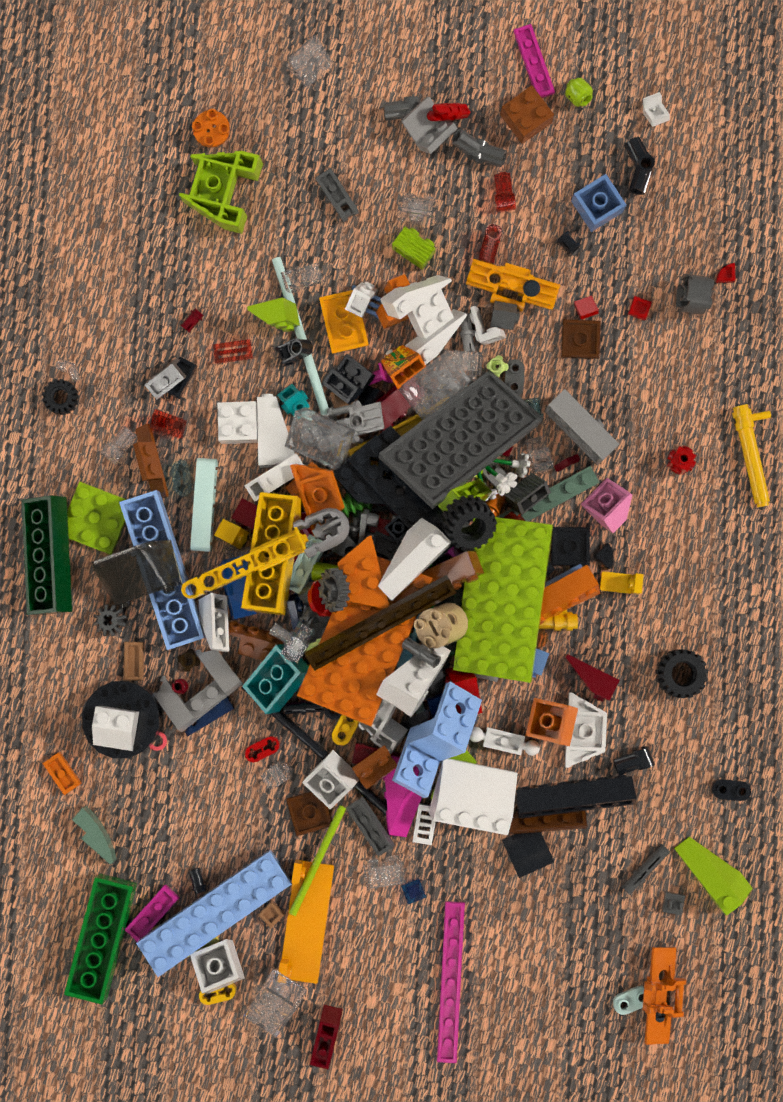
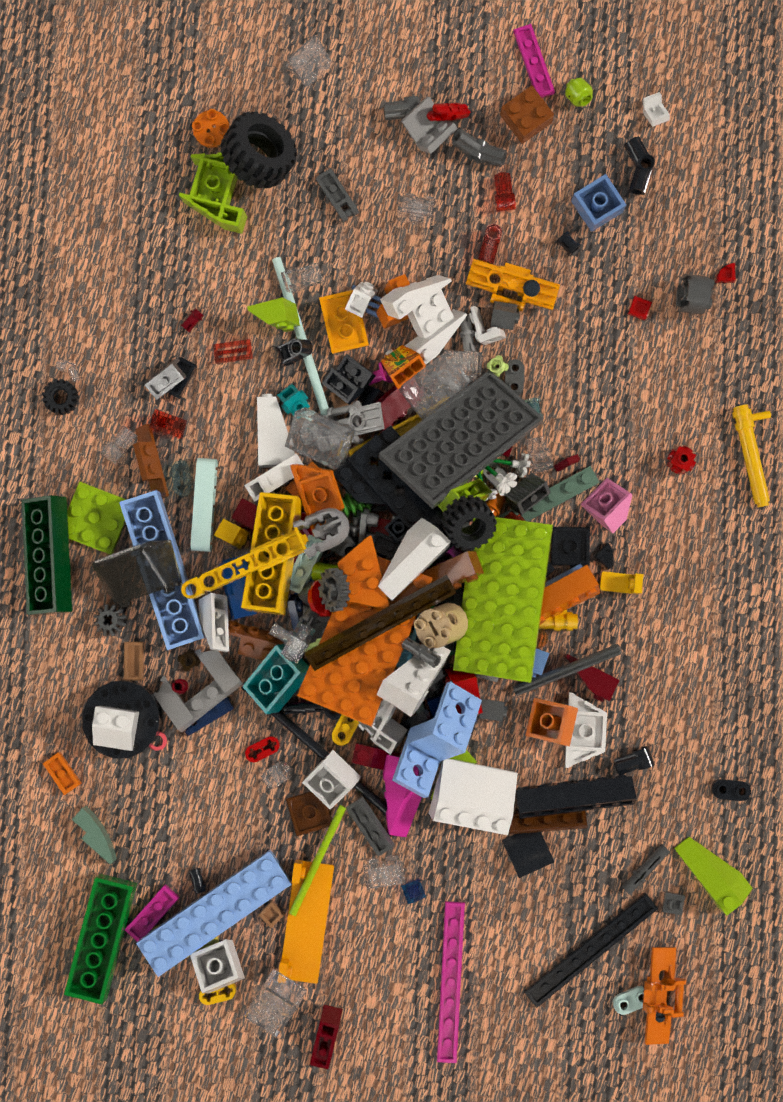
(237, 422): white brick -> none
(246, 161): none -> black tyre
(374, 767): dark orange bracket -> none
(414, 247): lime brick -> none
(423, 807): white slope -> none
(493, 710): none -> dark grey brick
(504, 741): white plate -> none
(568, 669): none -> dark grey axle
(580, 339): reddish brown tile -> none
(581, 427): light grey brick -> none
(586, 307): red tile -> none
(590, 950): none -> black tile
(697, 668): black tyre -> none

